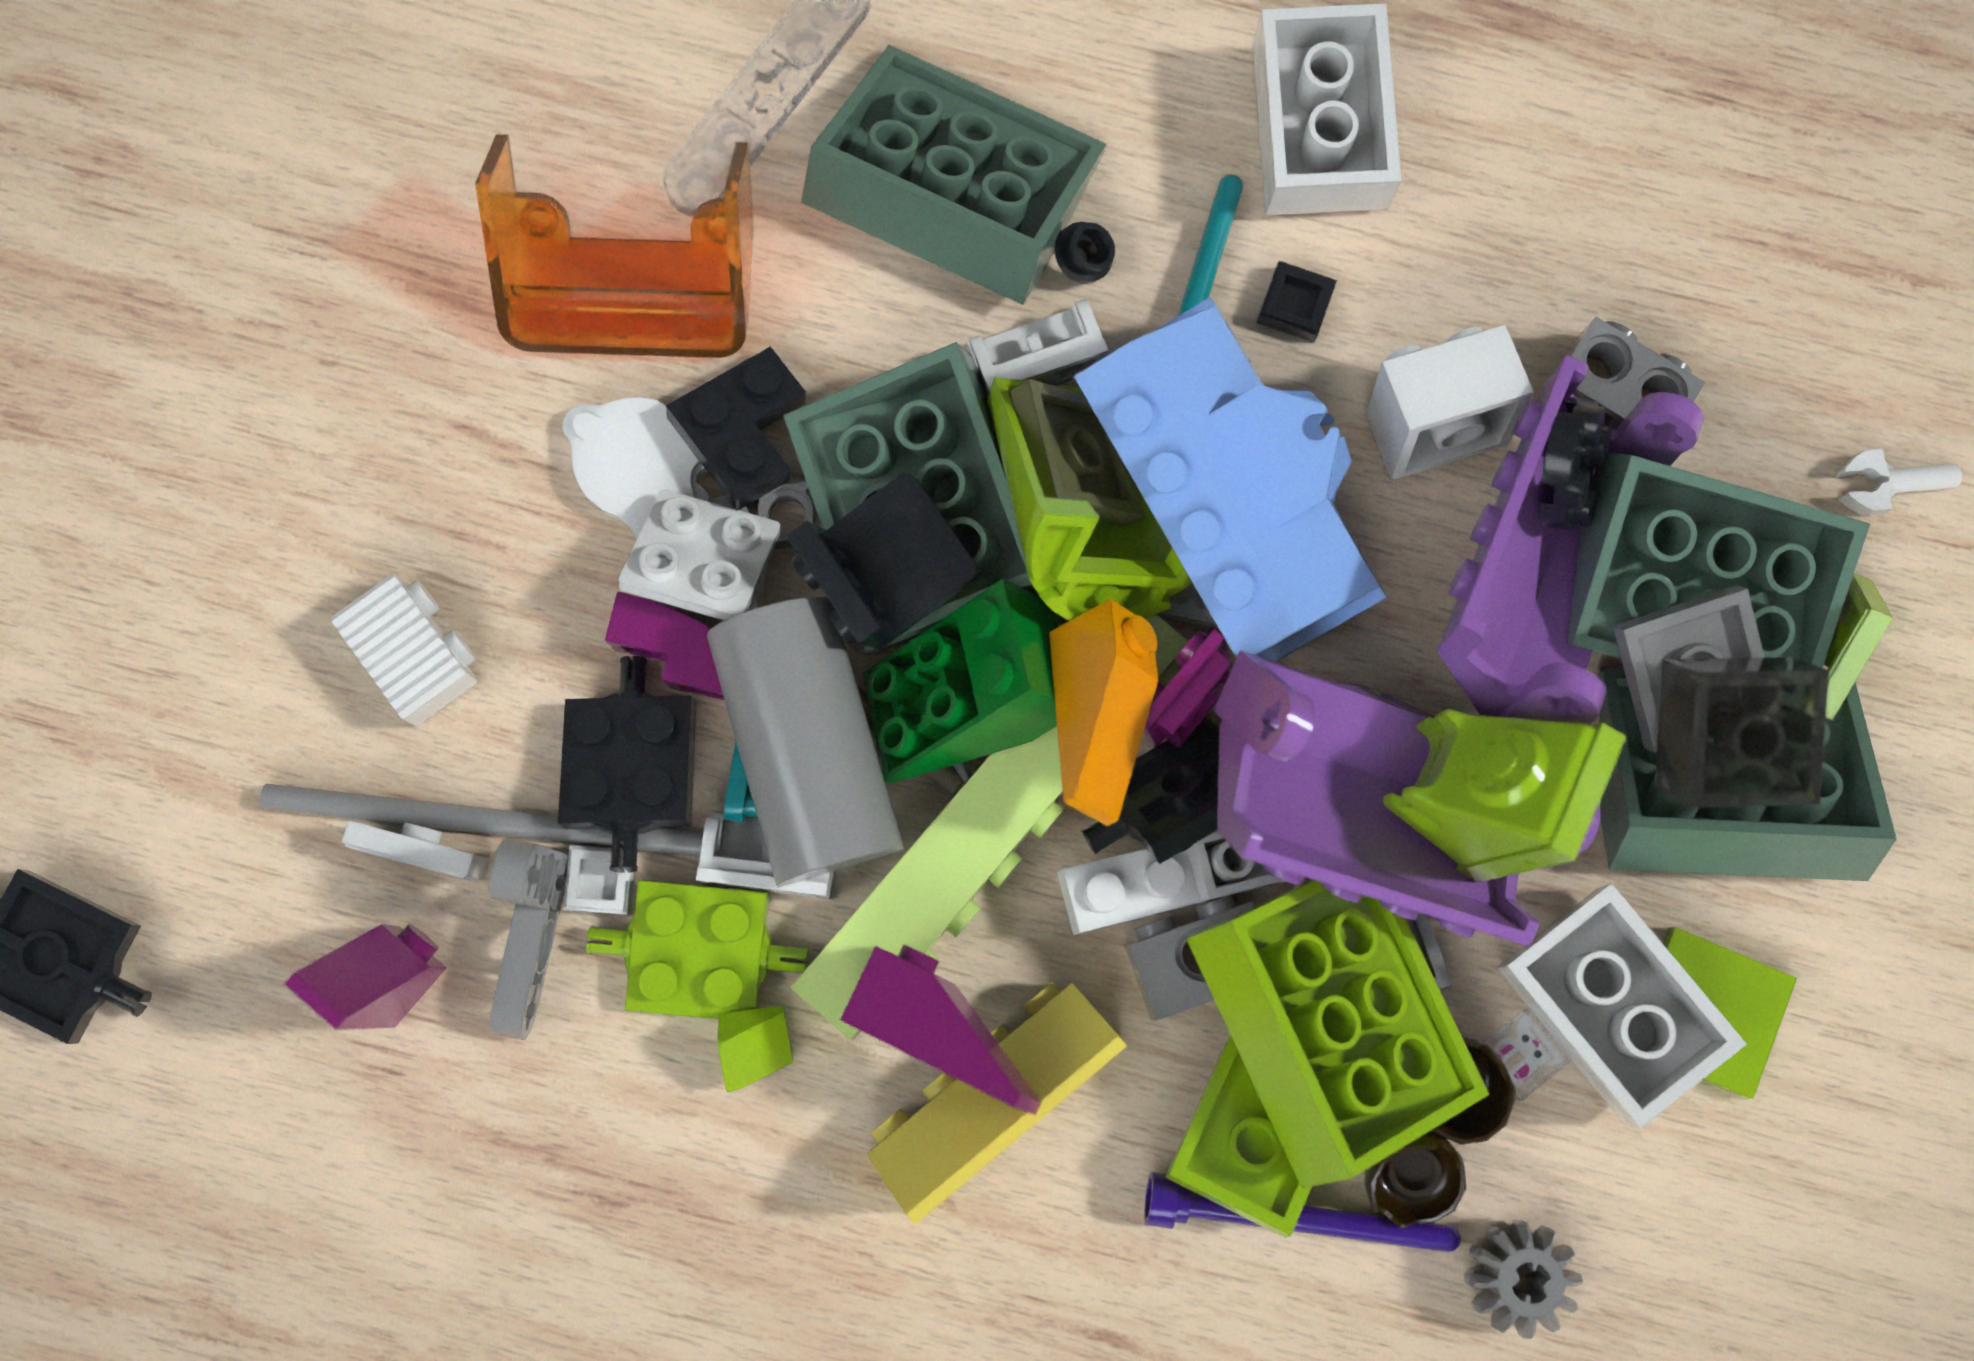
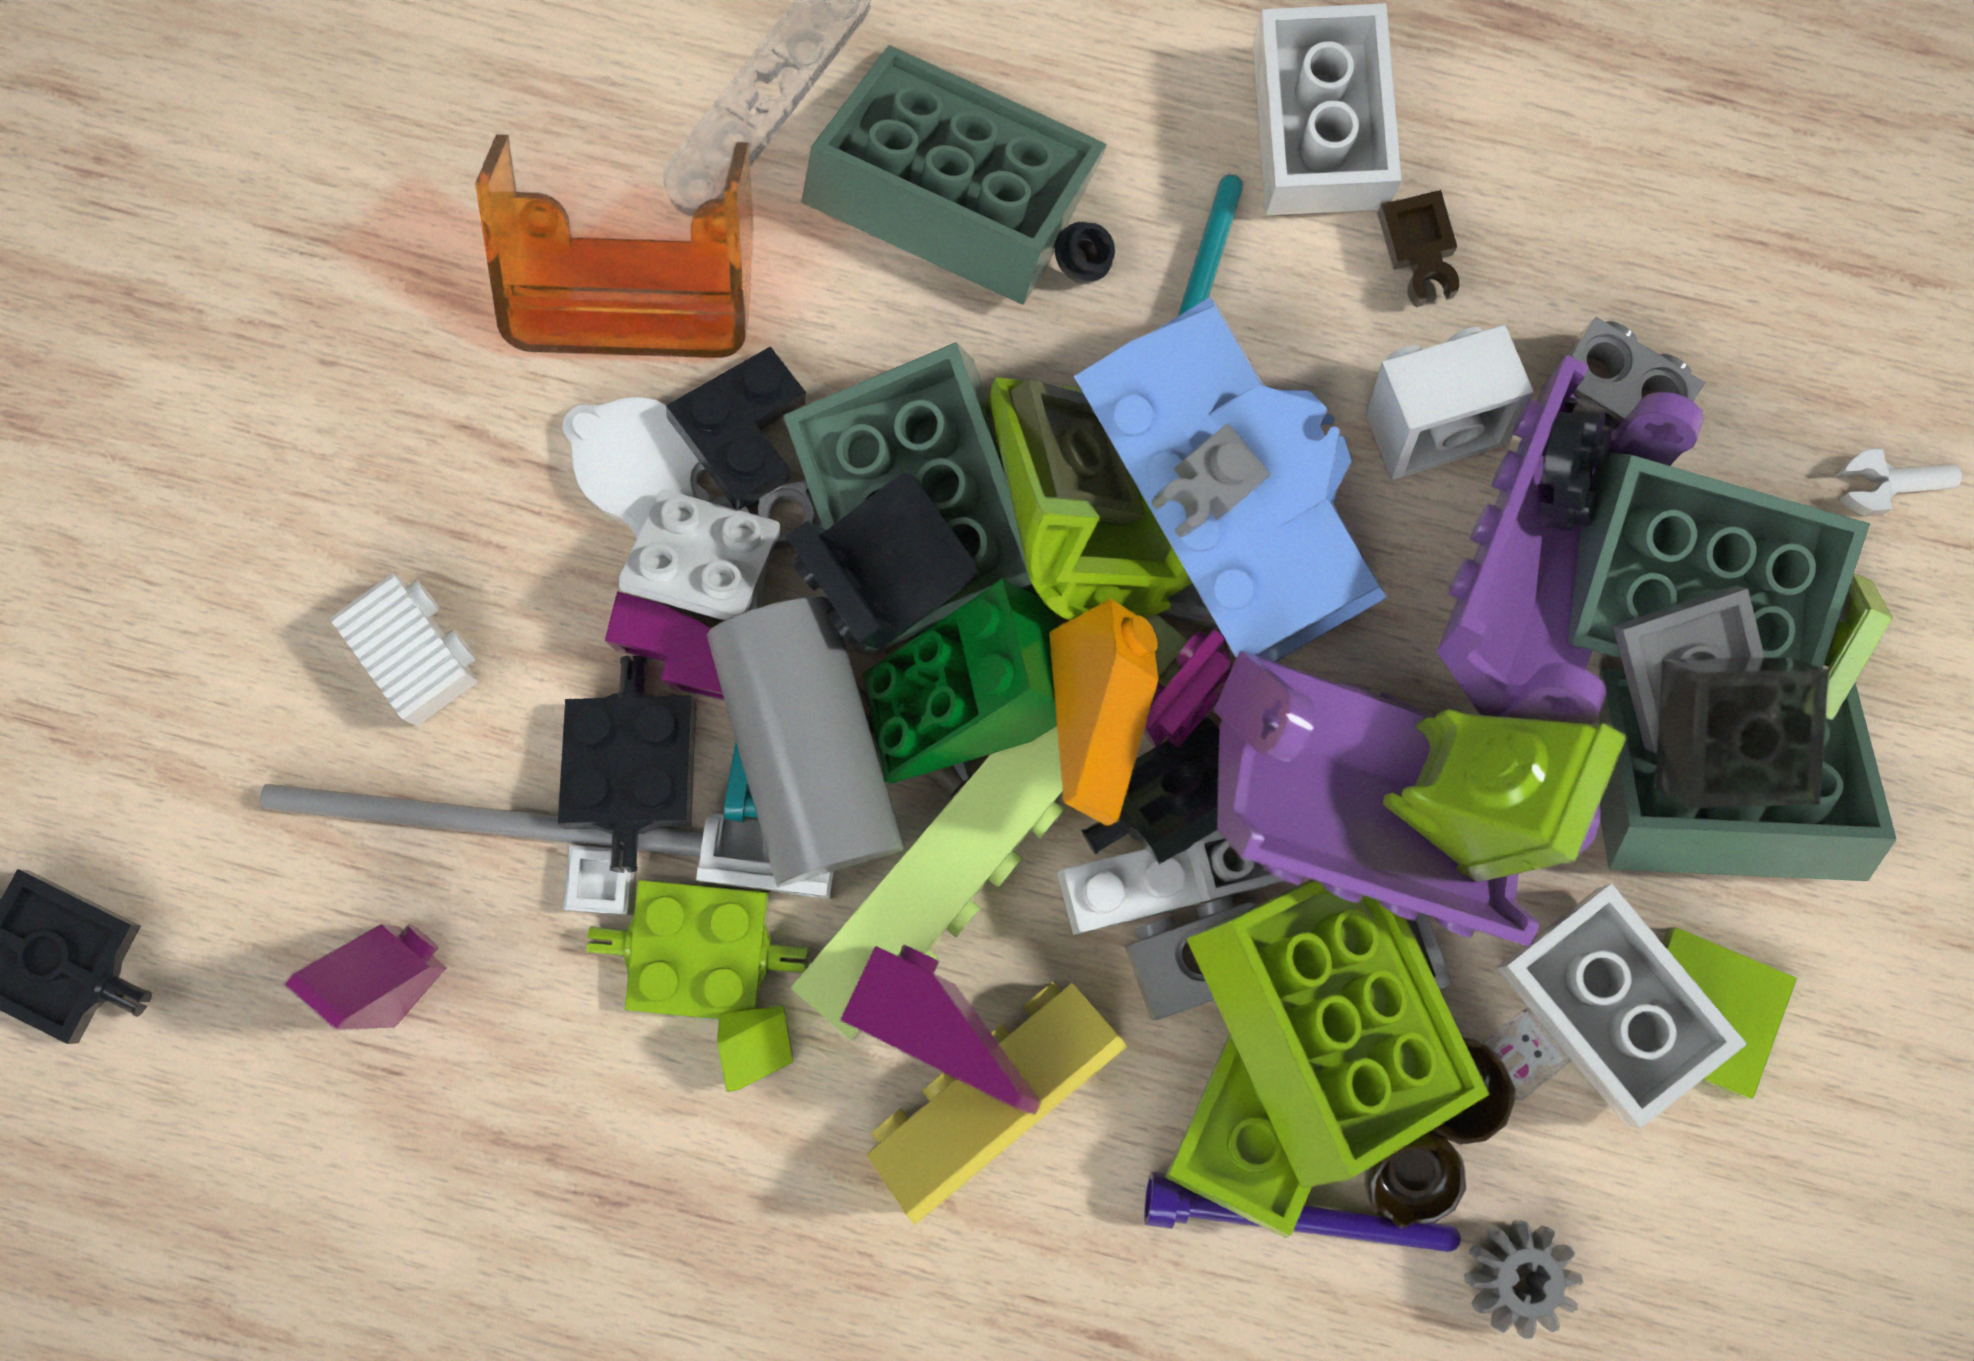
(415, 847): white plate -> none
(535, 882): light grey beam -> none
(1043, 350): white hinge -> none
(1213, 479): none -> light grey plate
(1296, 301): black tile -> none
(1420, 237): none -> dark brown plate

